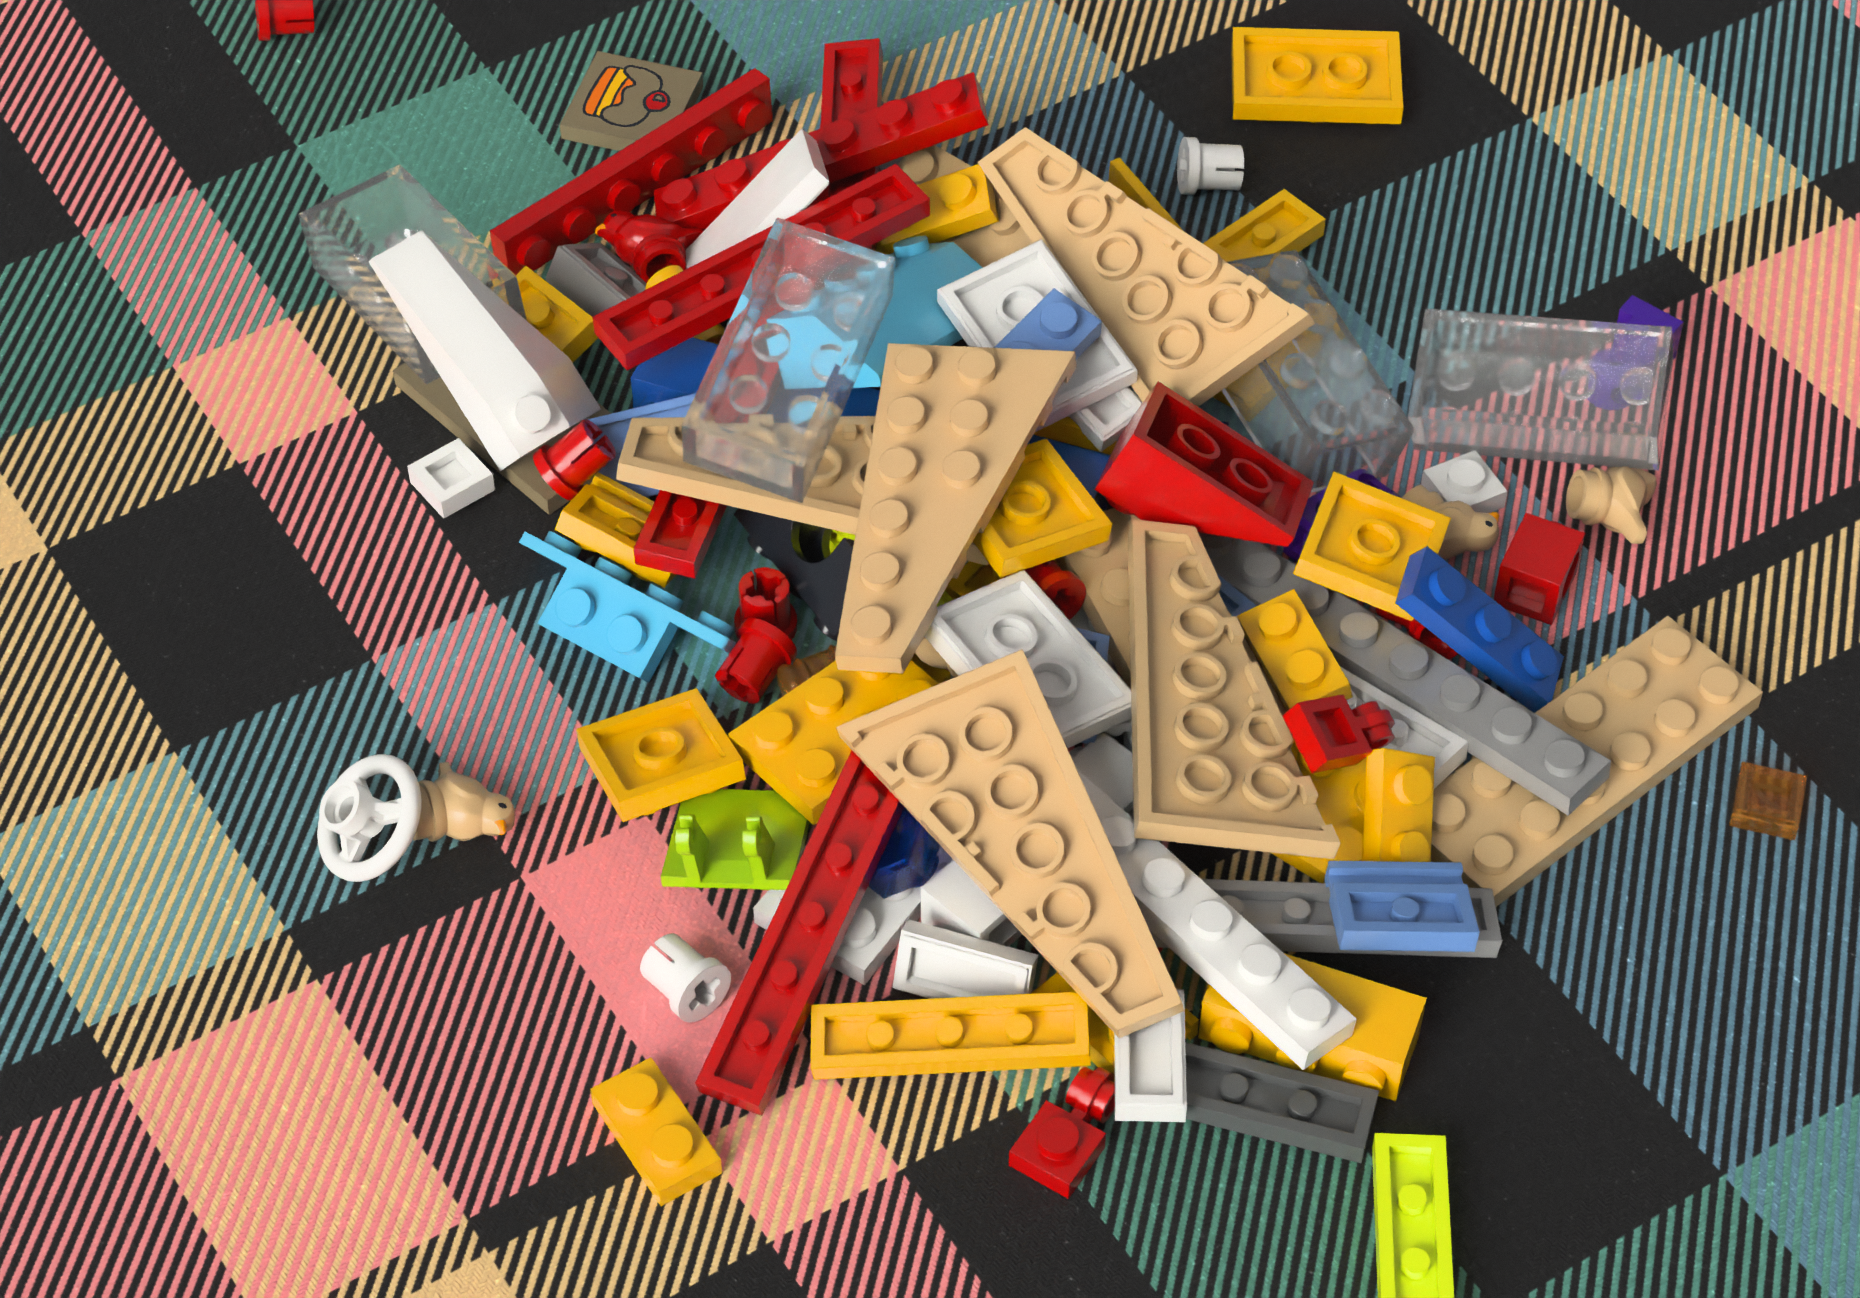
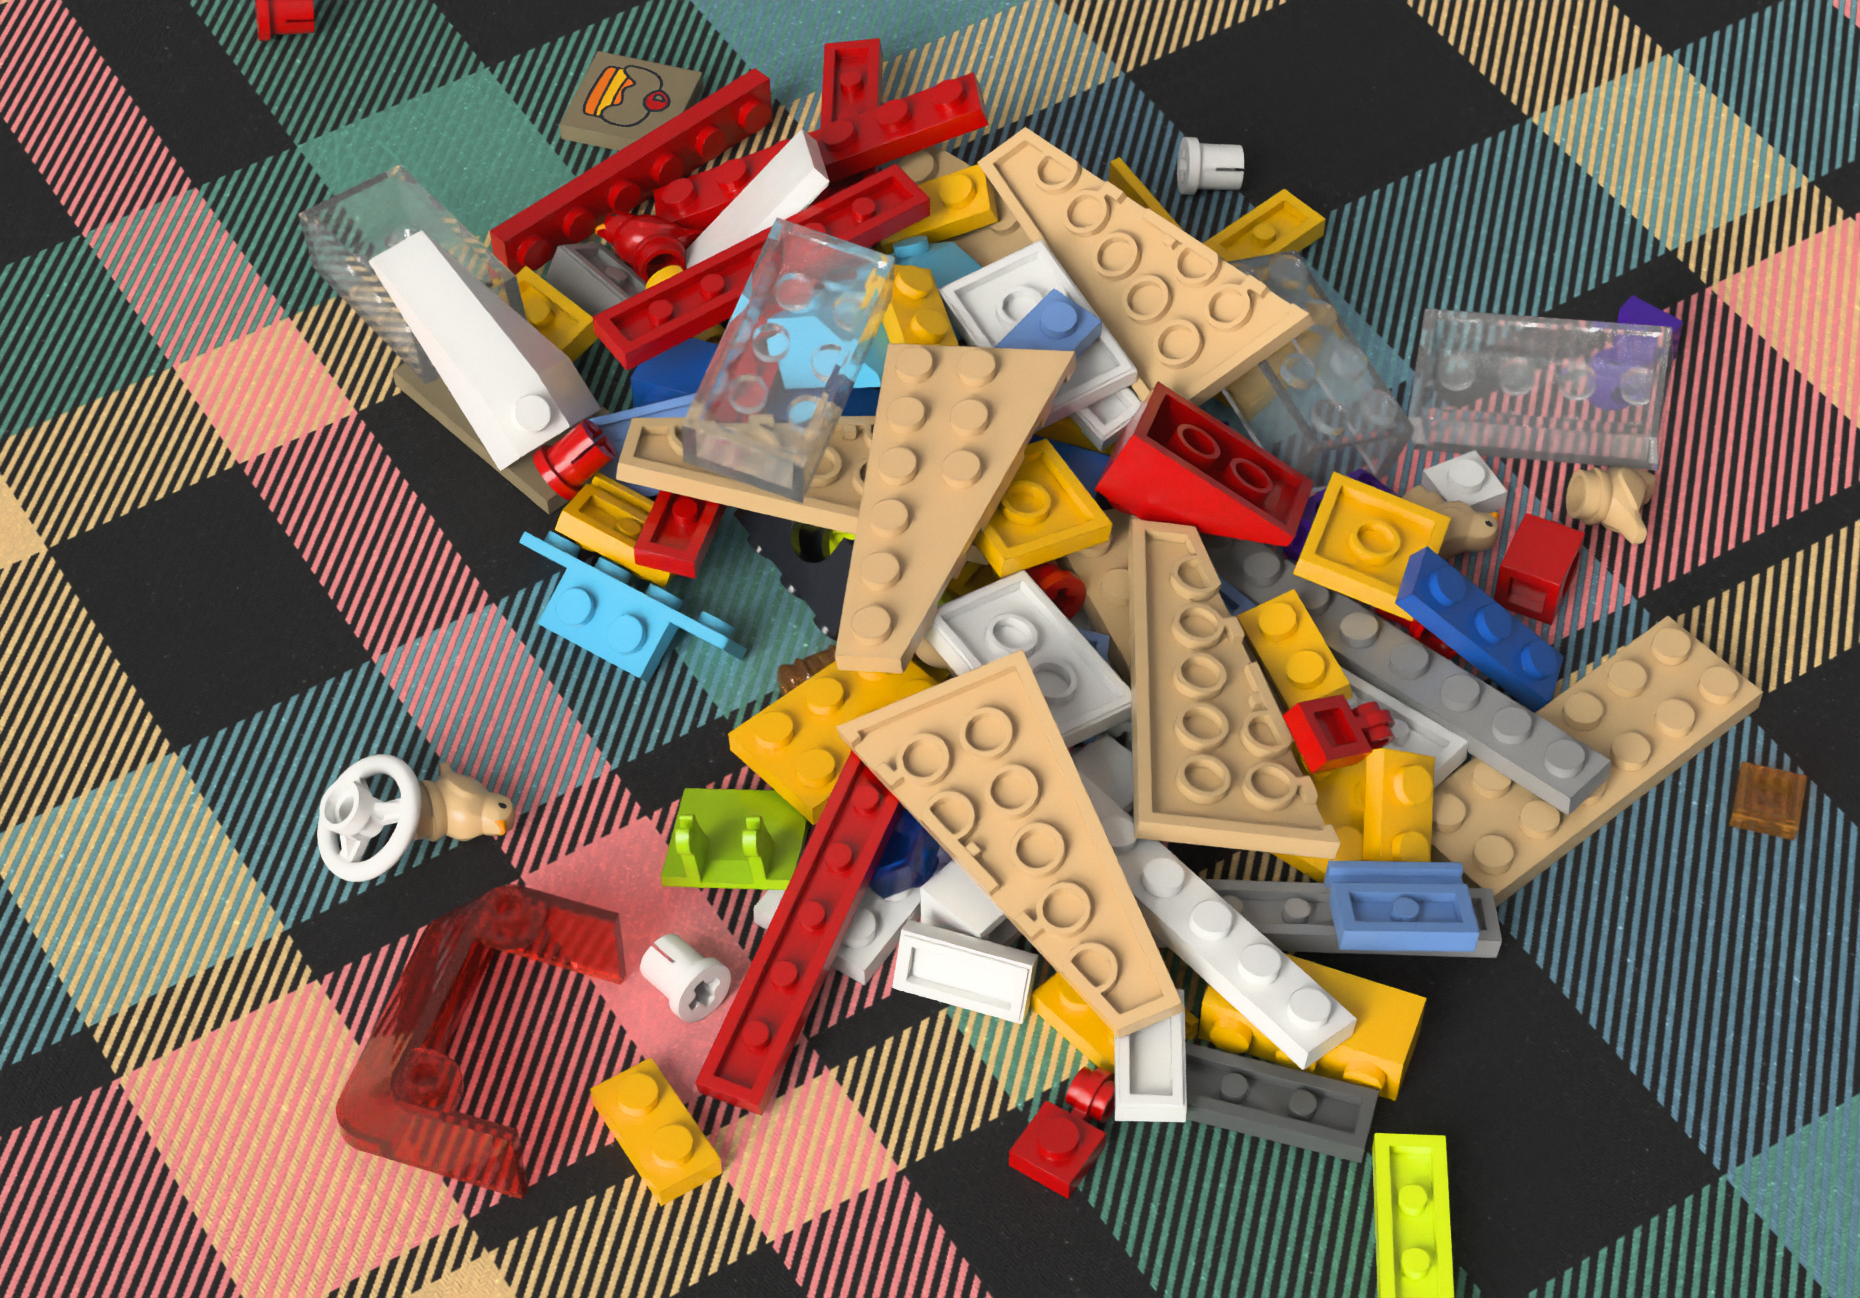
(403, 1085): none -> clear red windscreen
(451, 478): white plate -> none
(660, 754): yellow plate -> none
(753, 667): red bush -> none
(766, 600): red bush -> none
(917, 310): none -> yellow plate
(949, 1035): yellow plate -> none
(1316, 75): yellow plate -> none

